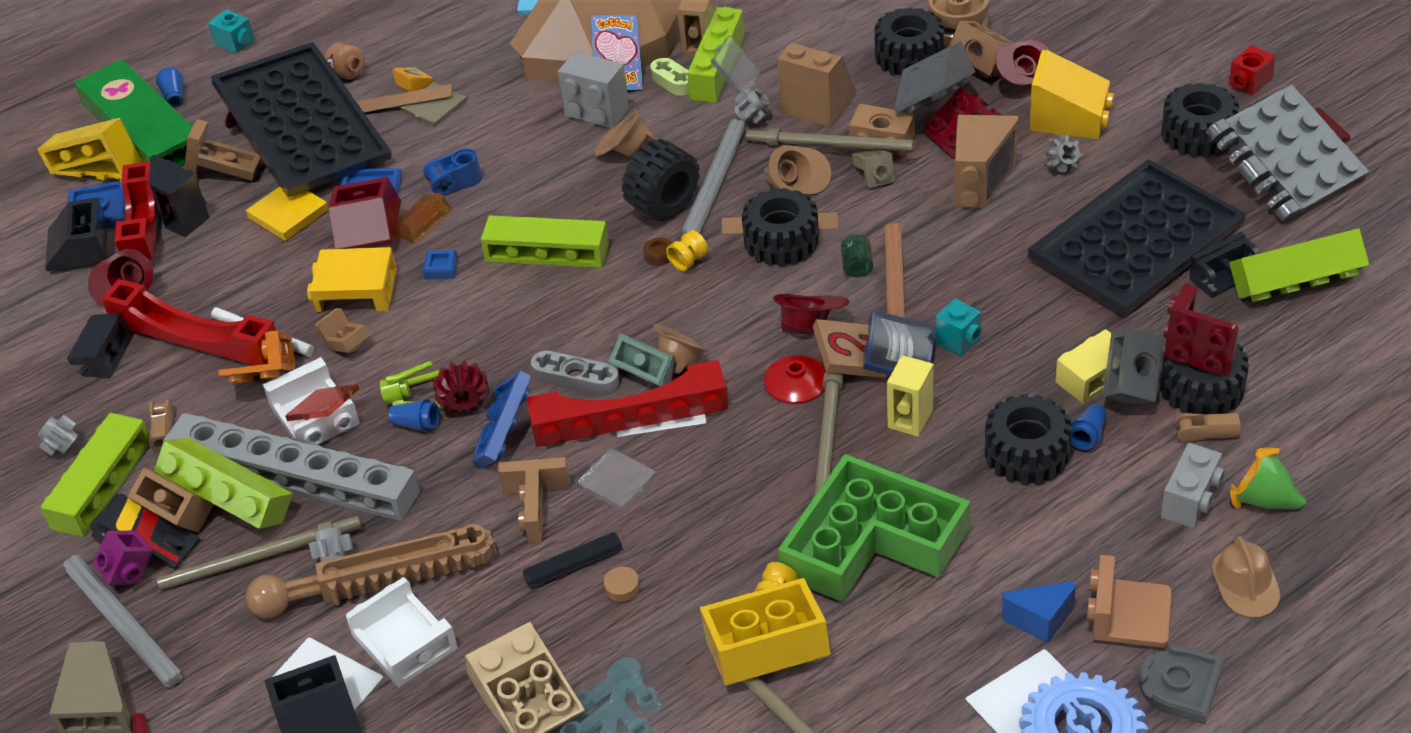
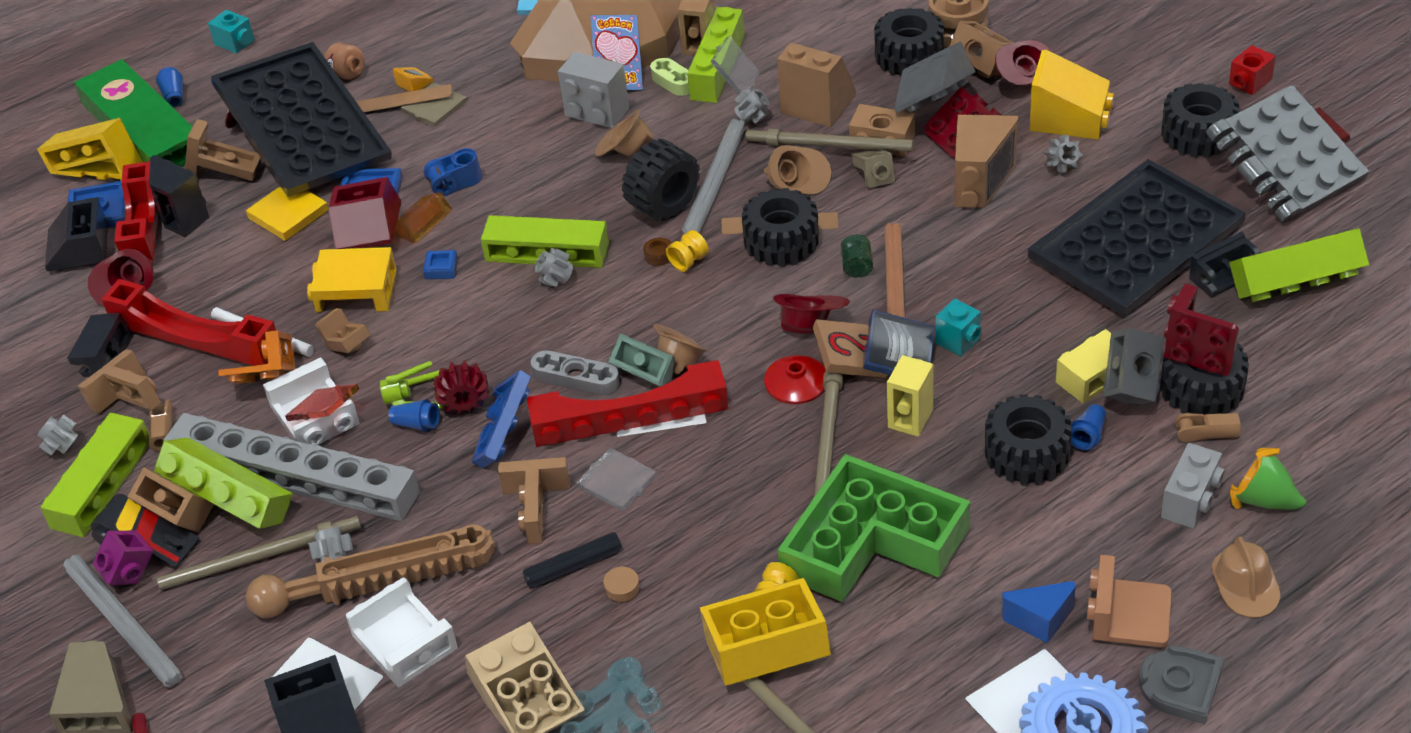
(120, 379): none -> medium nougat bracket
(553, 267): none -> light grey gear

